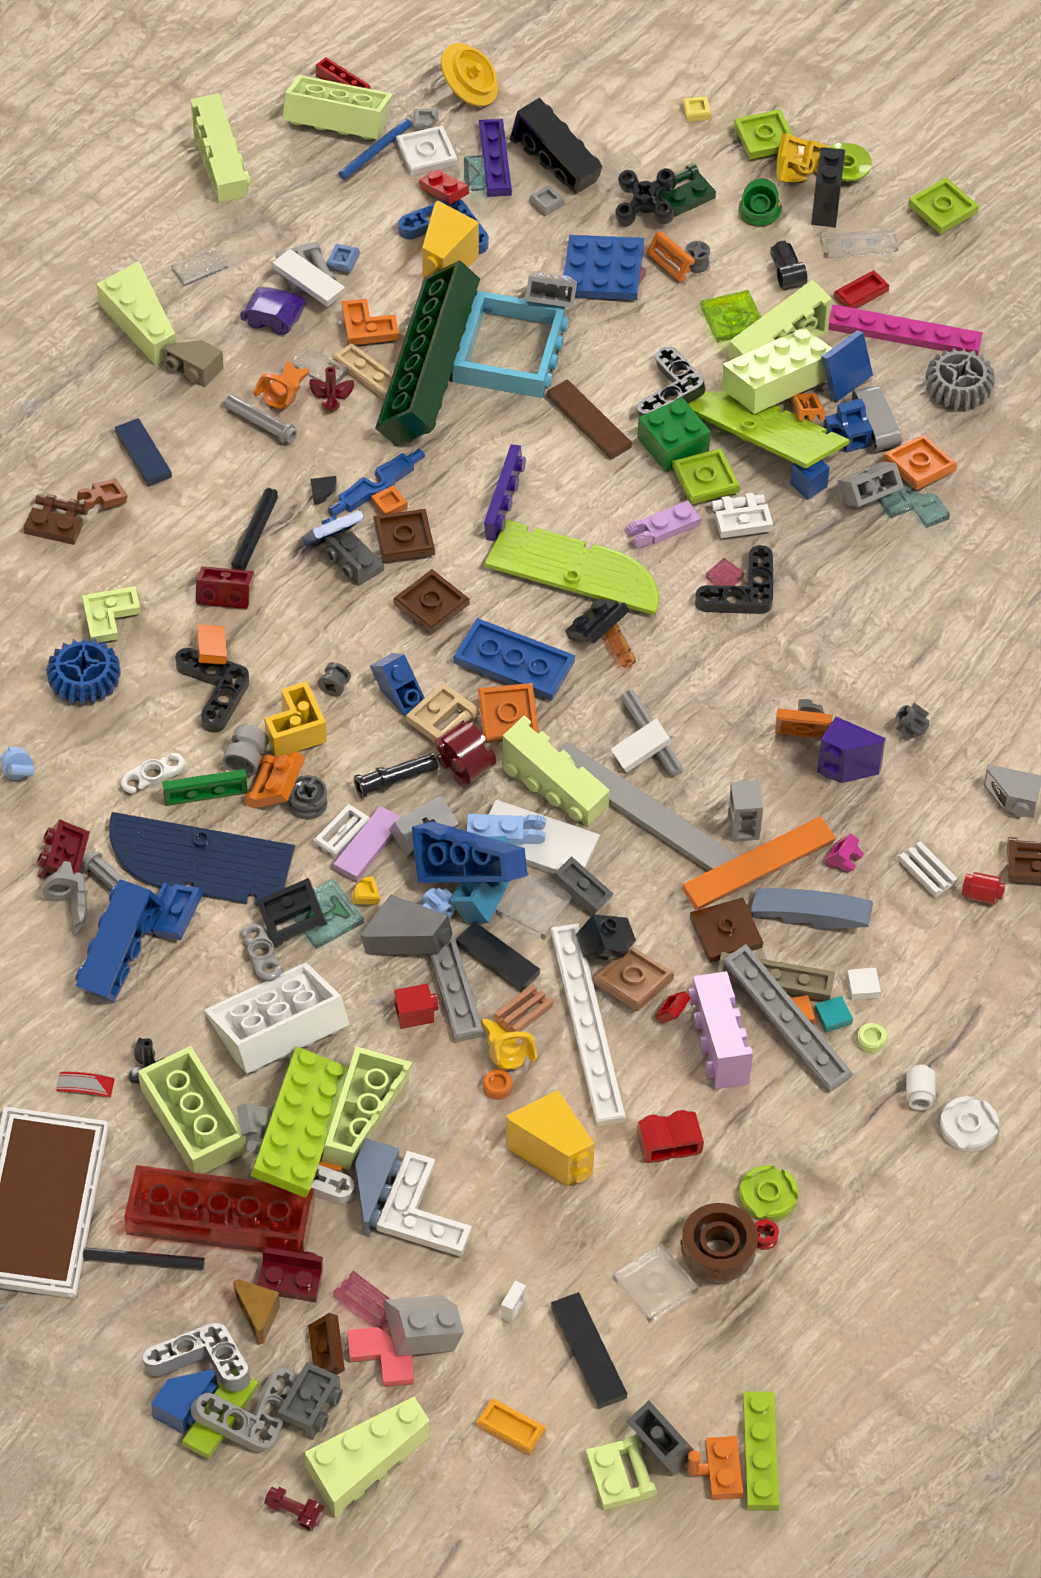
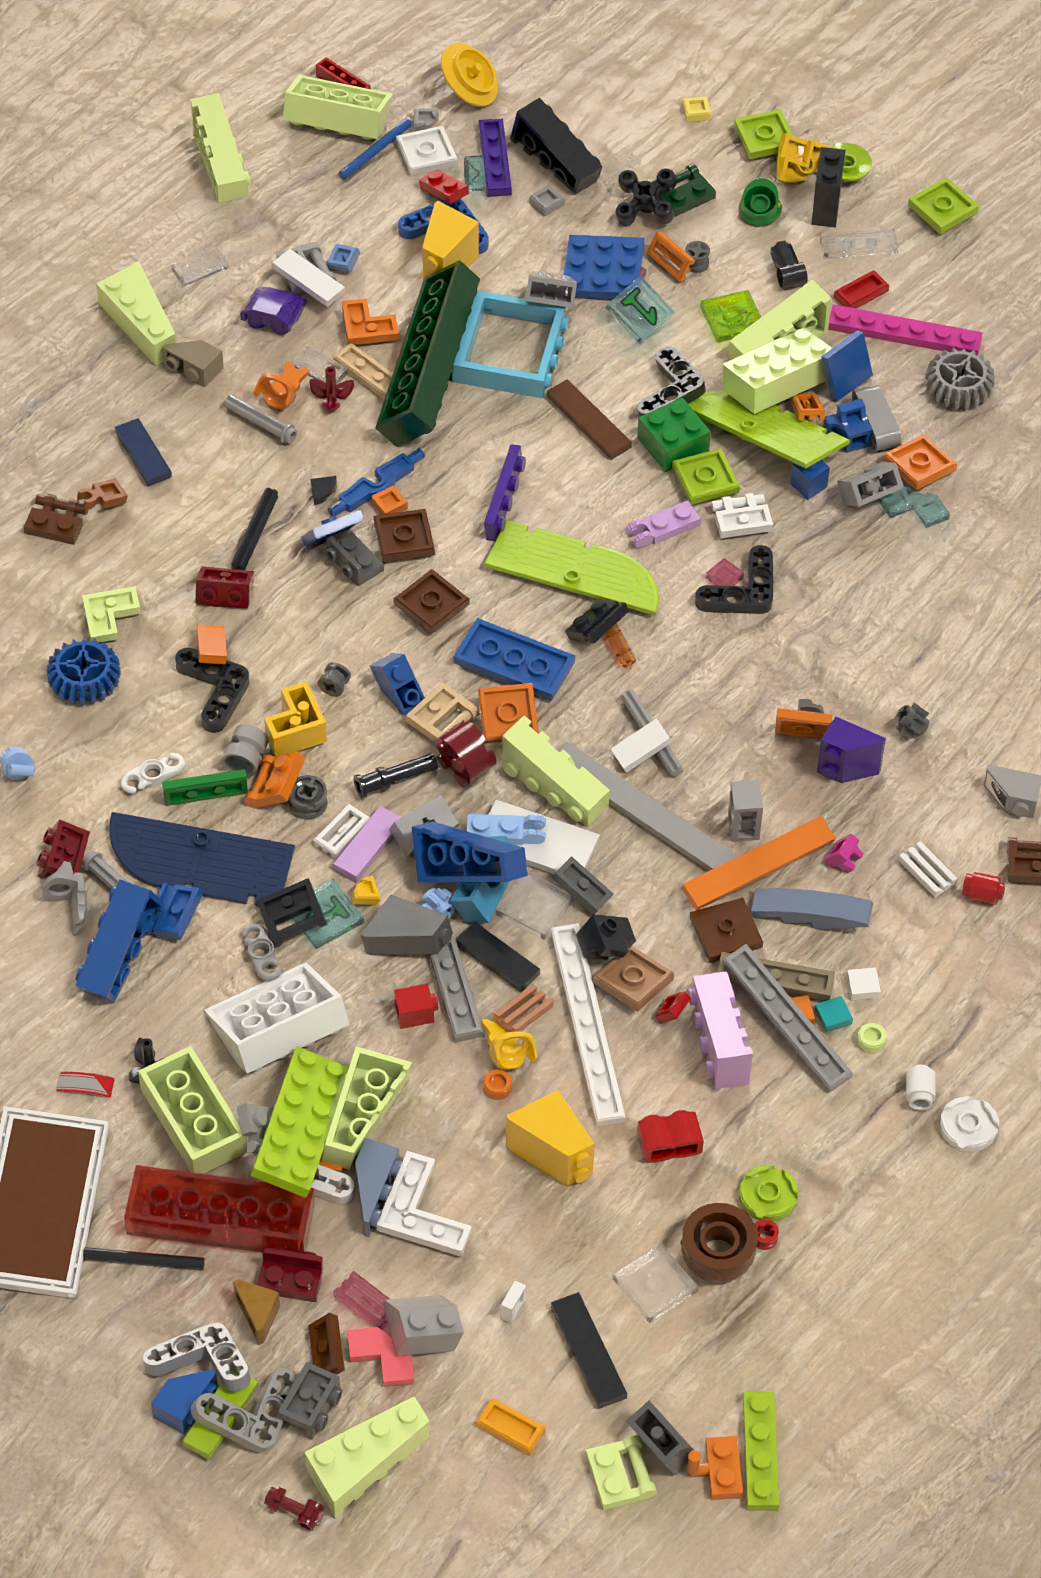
(640, 309): none -> clear light blue tile

